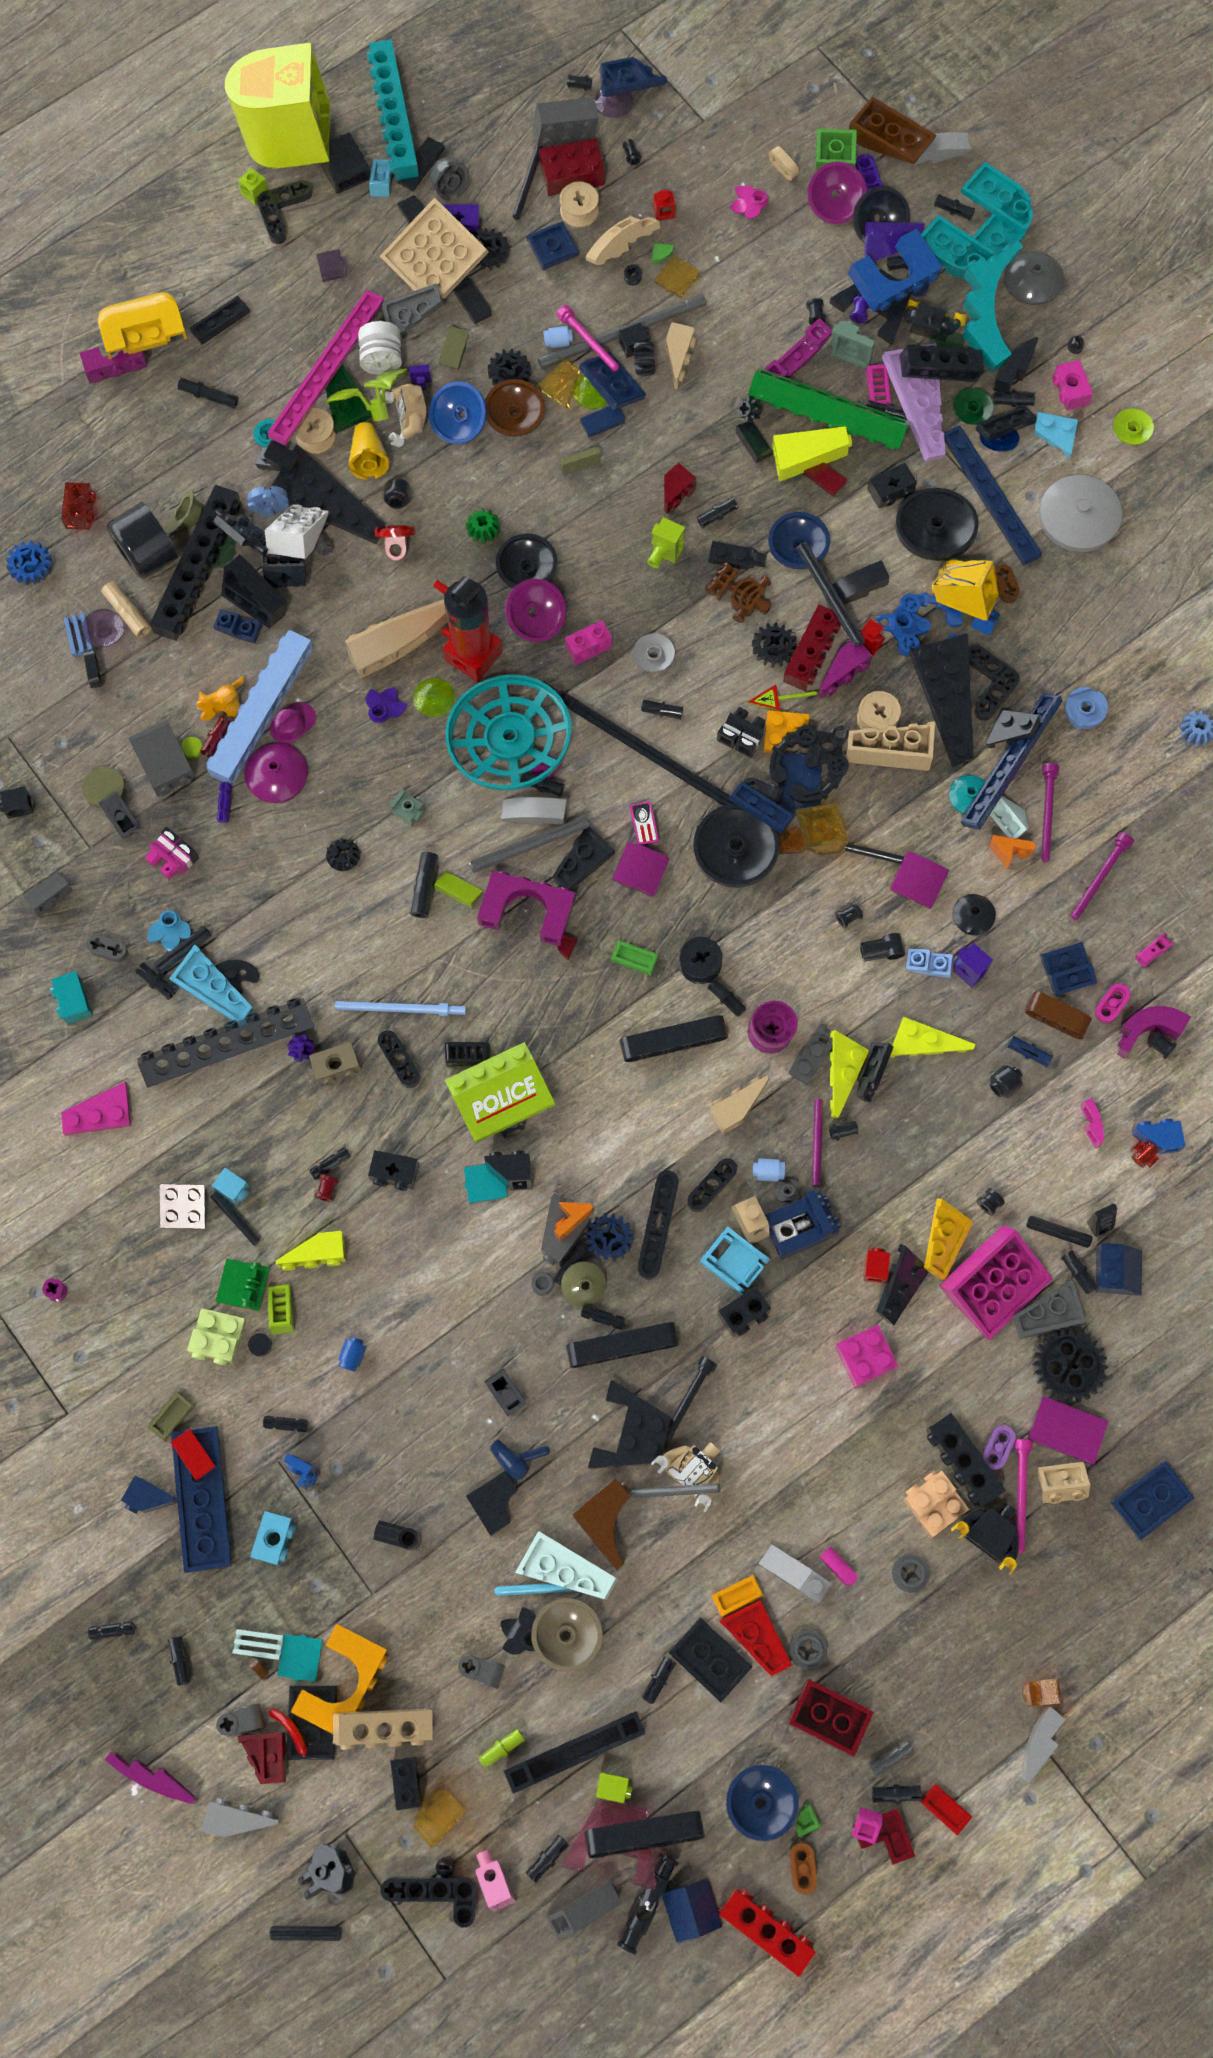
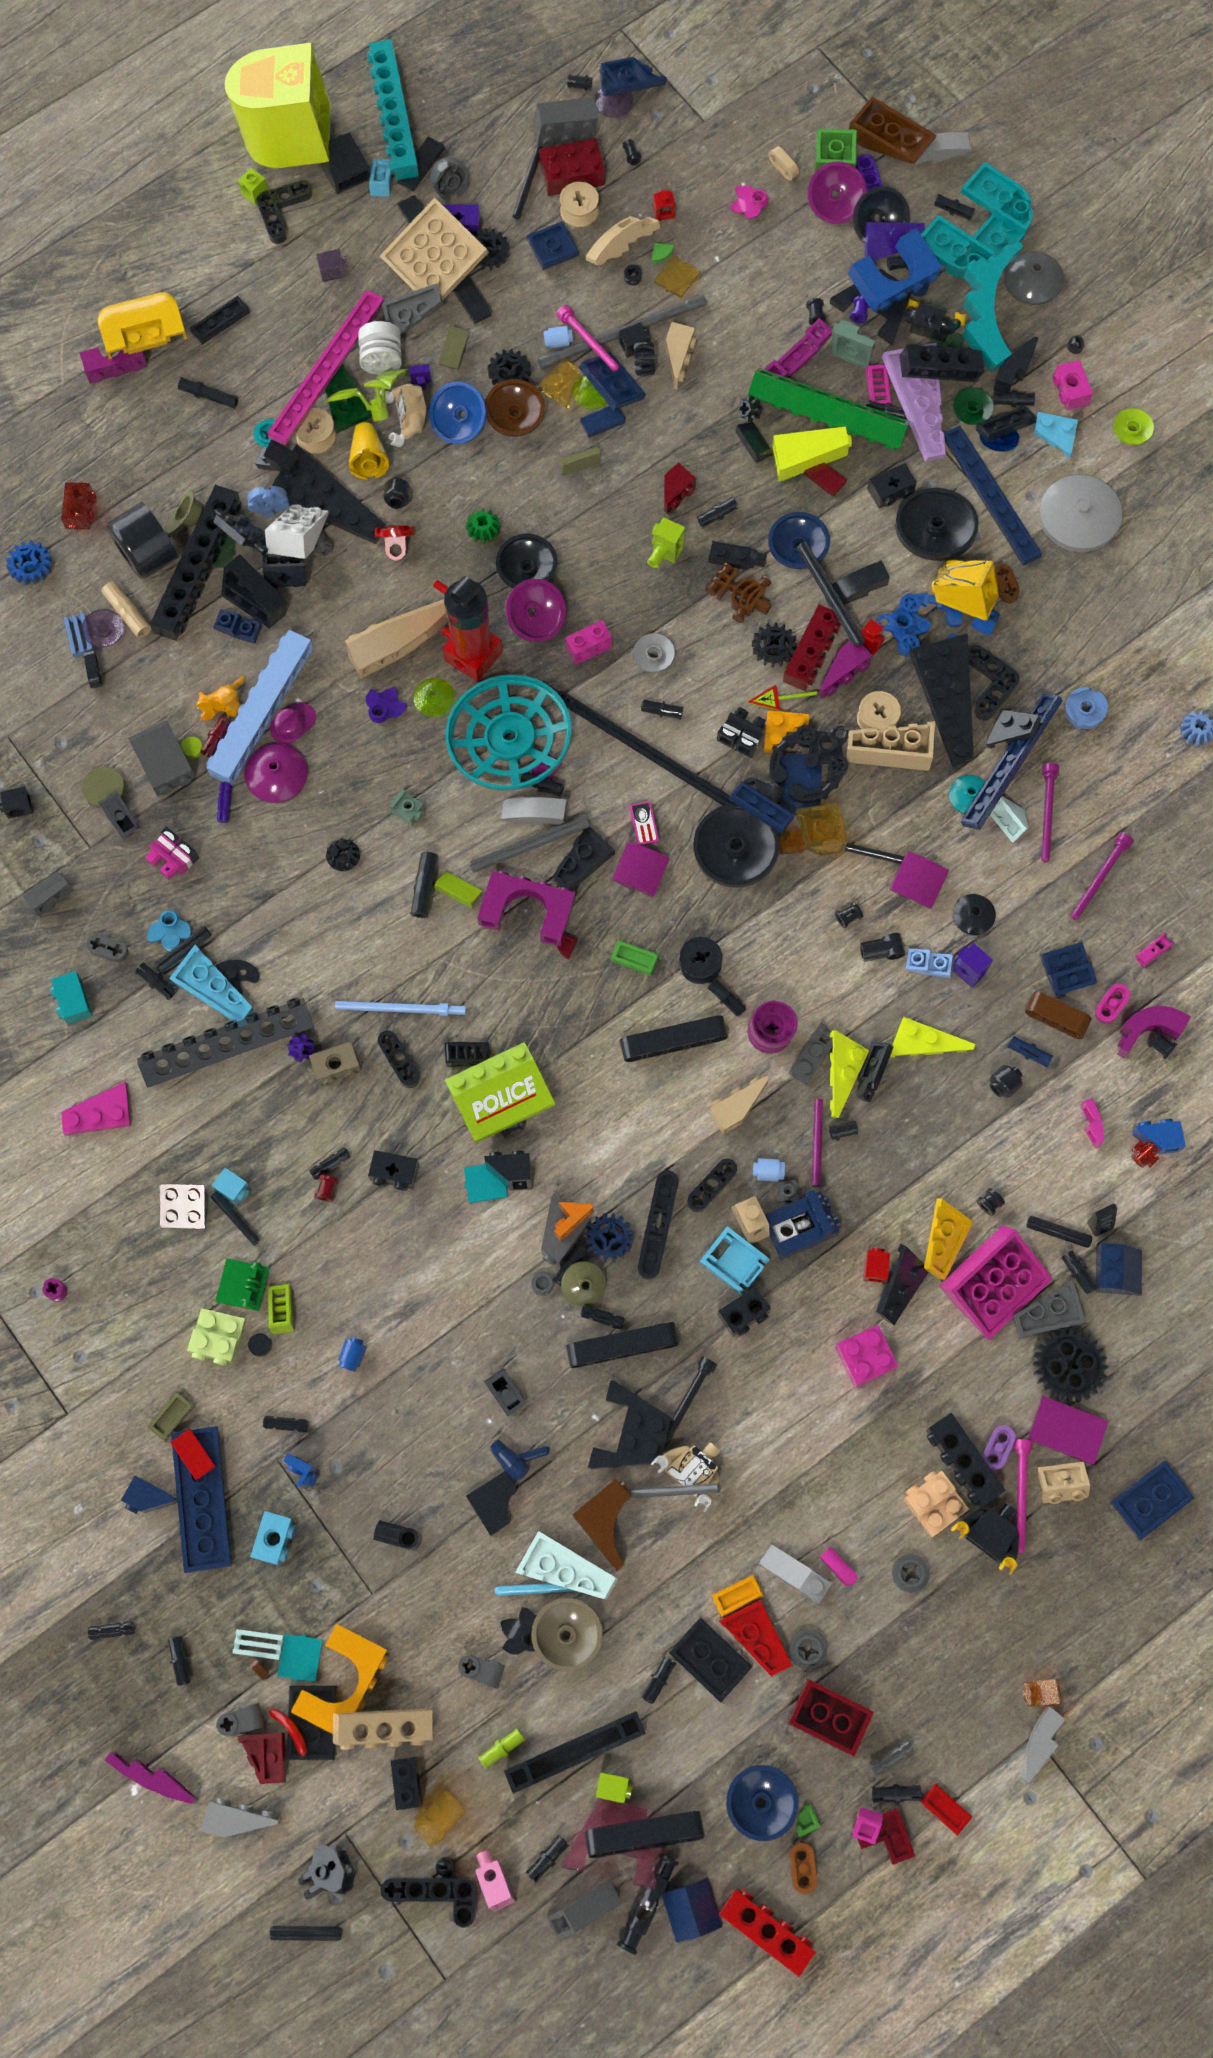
(320, 1249): neon yellow slope -> none
(1005, 847): orange slope -> none

